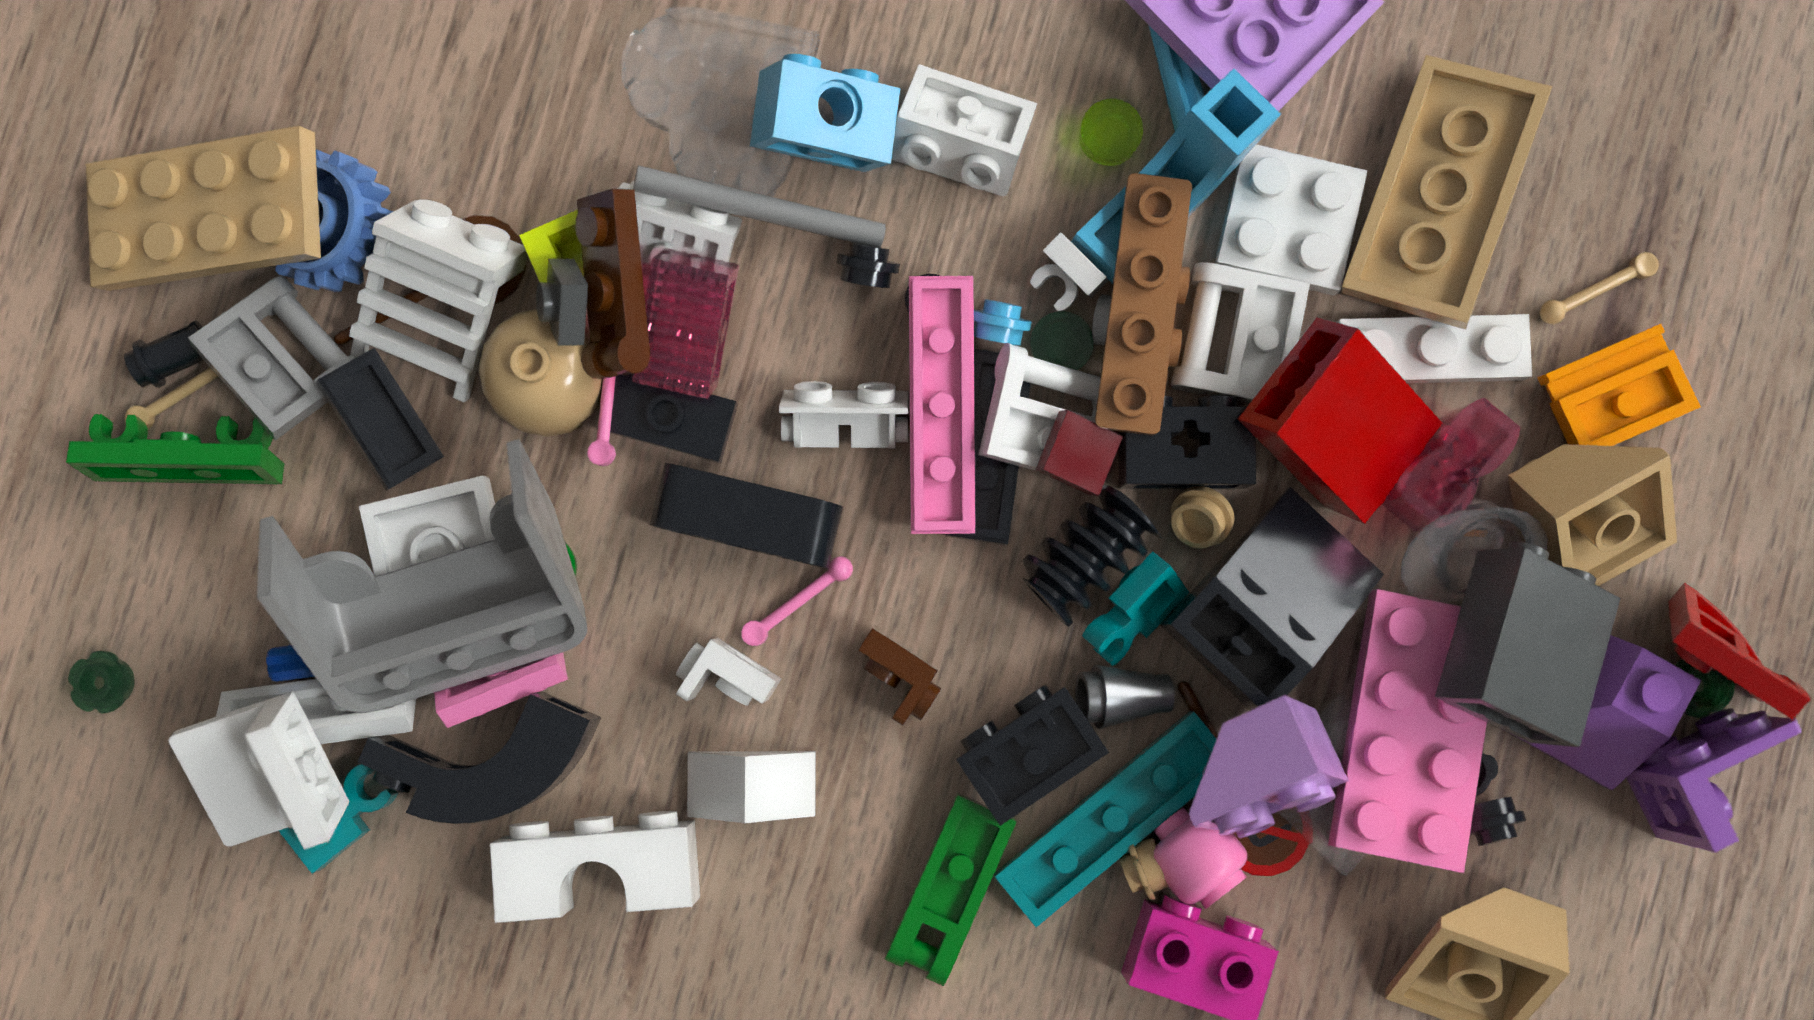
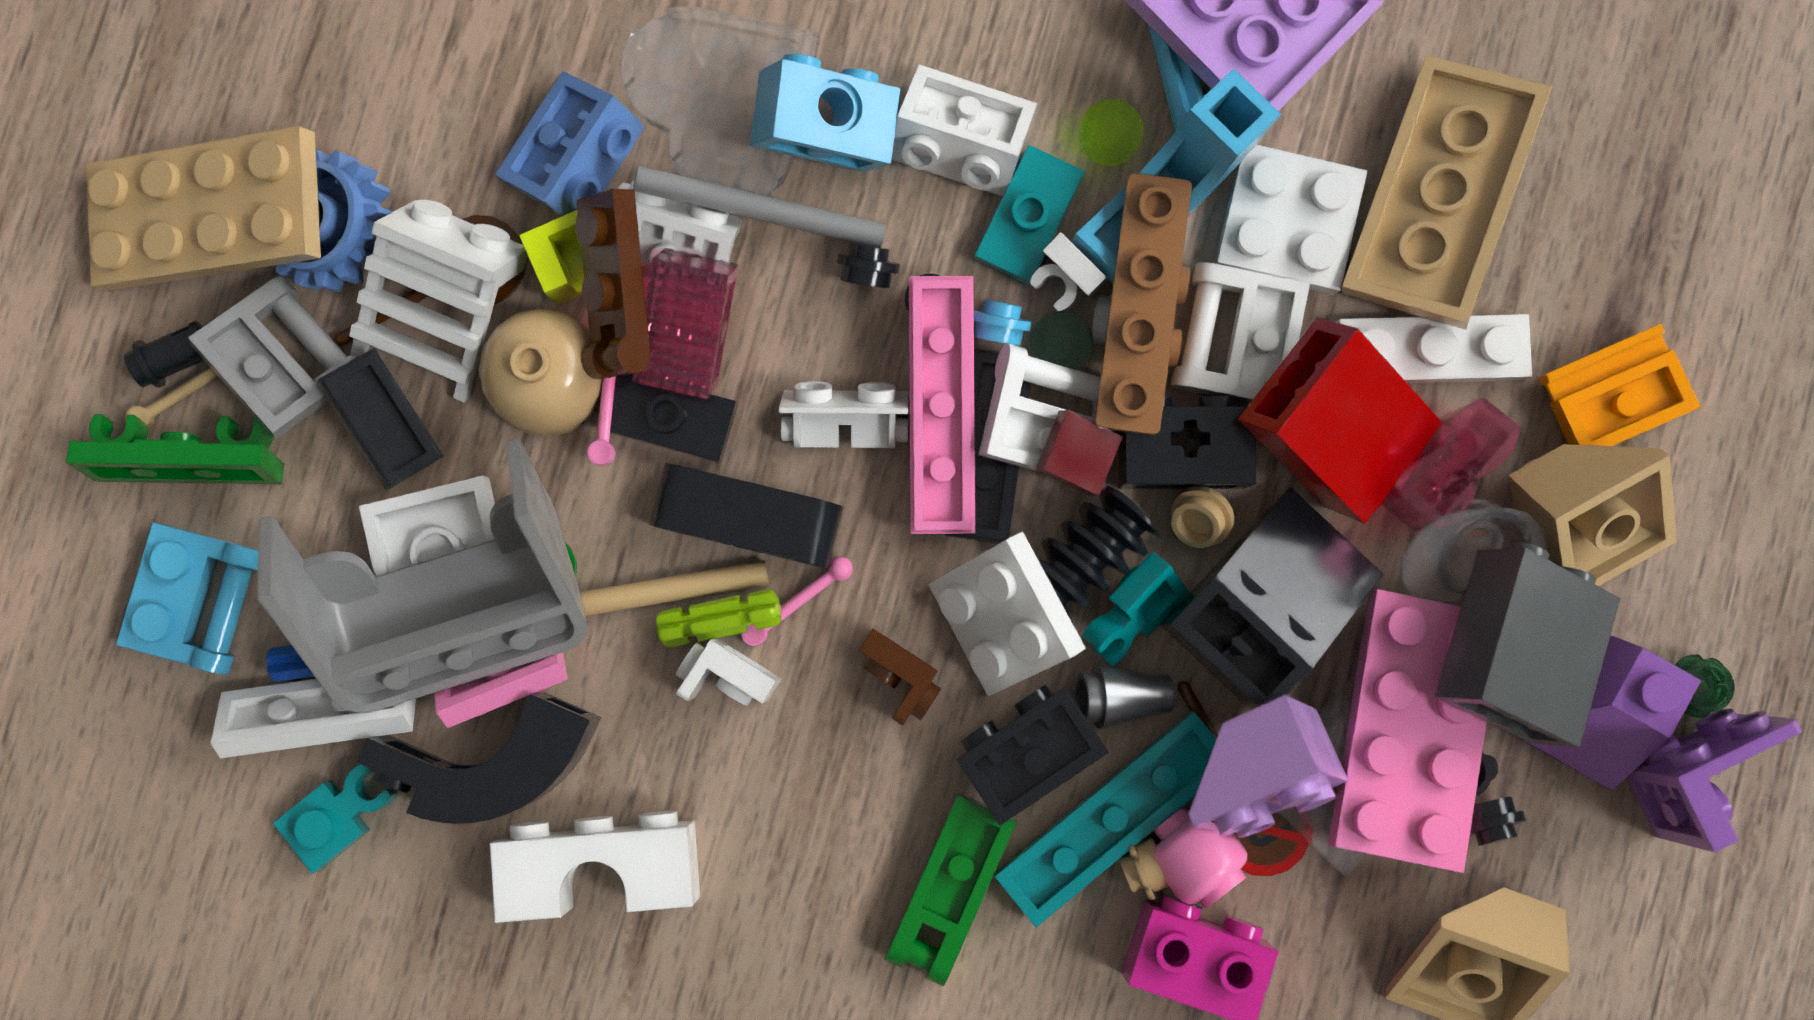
(117, 682): clear green plate -> none
(172, 594): none -> medium azure plate
(262, 773): white bracket -> none
(563, 301): dark grey plate -> none
(570, 145): none -> medium blue bracket
(675, 588): none -> tan bar
(718, 618): none -> lime axle
(751, 785): white slope -> none
(1006, 615): none -> white plate
(1029, 215): none -> teal plate
(1640, 267): tan hinge -> none
(1712, 641): red plate -> none

